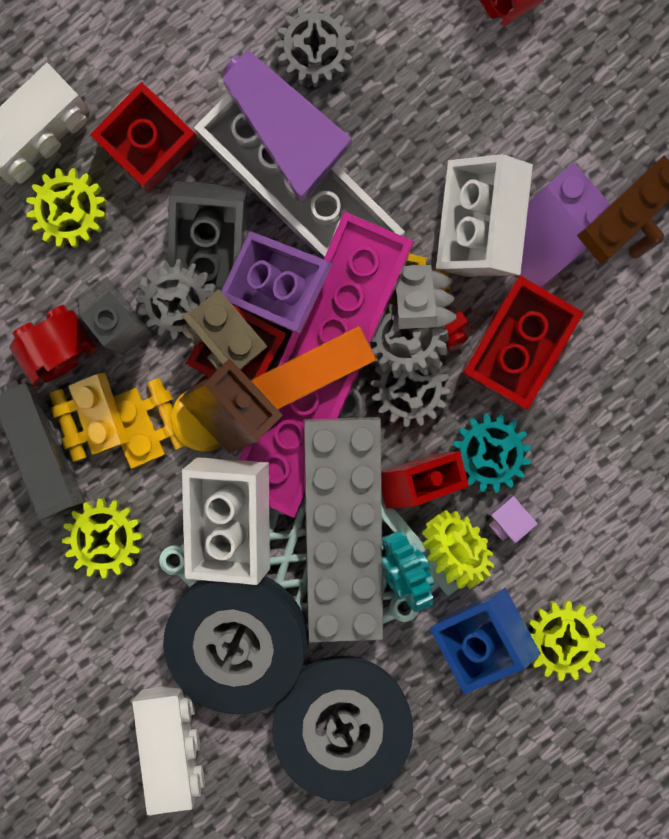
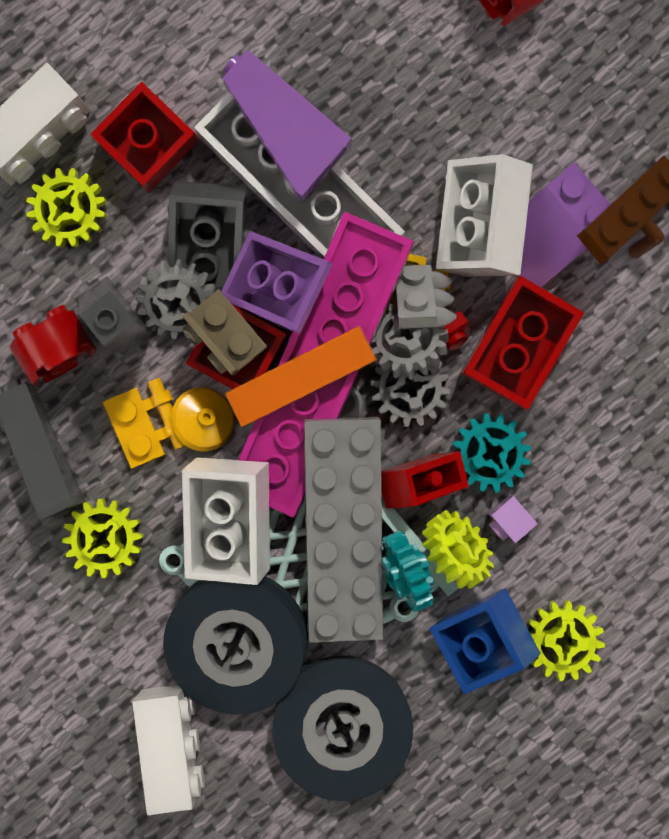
(96, 413): yellow plate -> none
(231, 407): reddish brown panel -> none
(300, 45): light grey gear -> none

